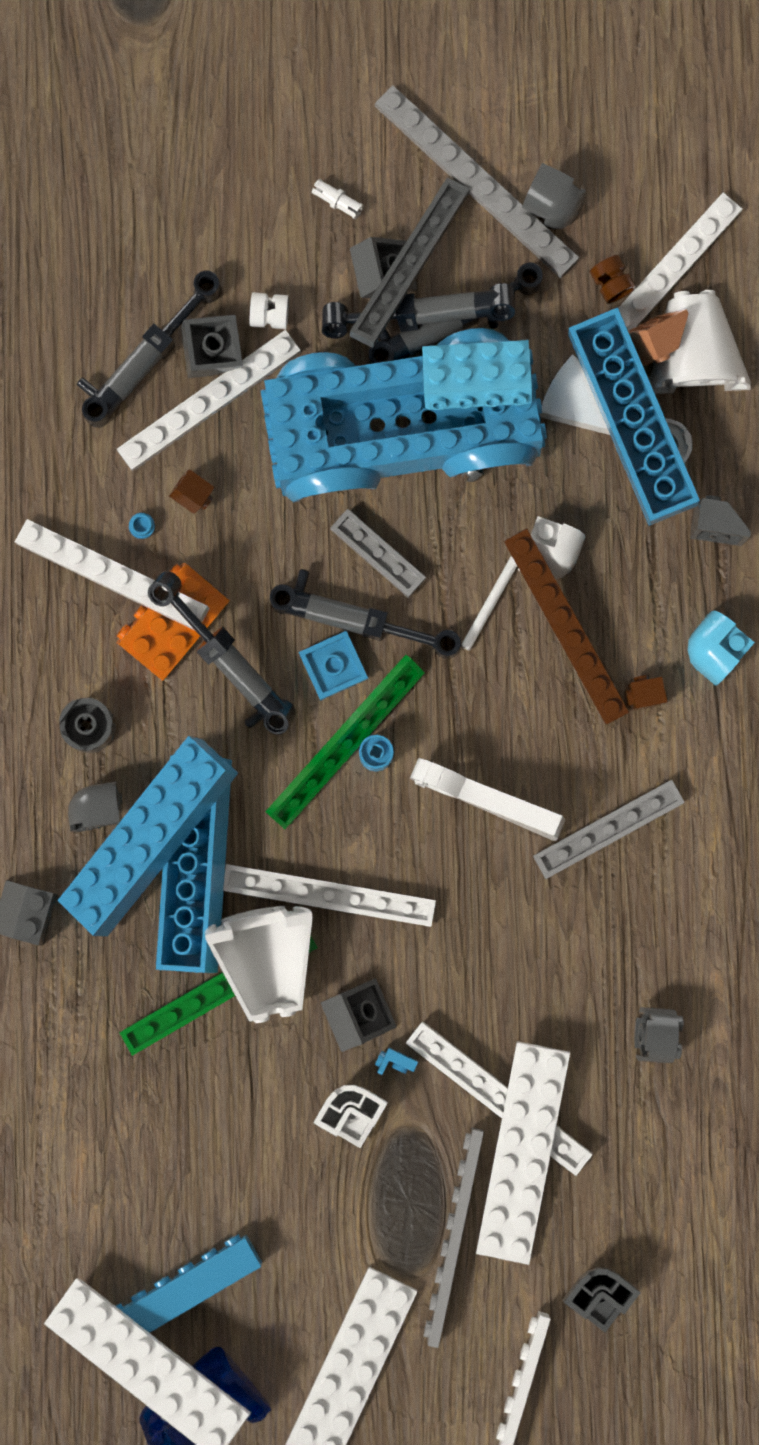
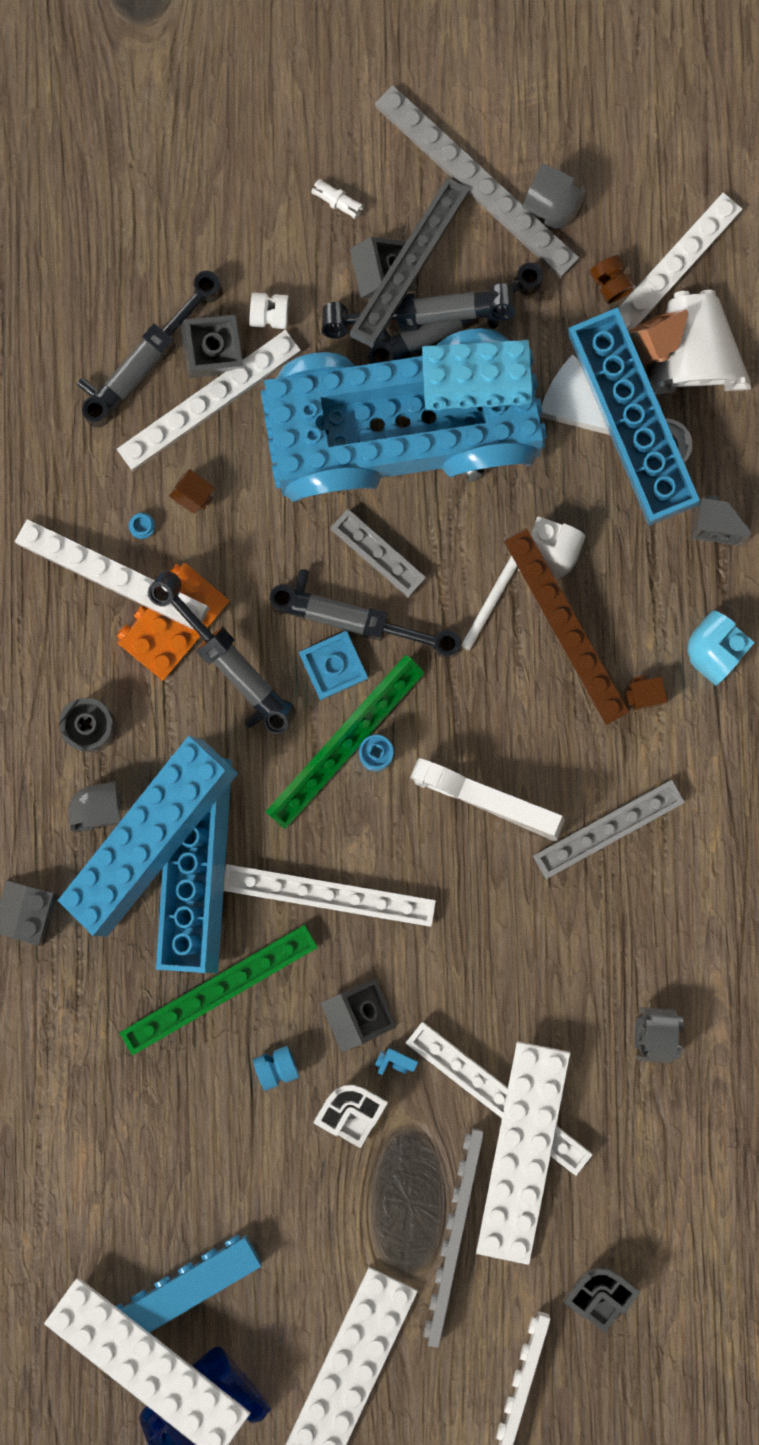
(264, 958): white cone -> none
(275, 1068): none -> dark azure wheel

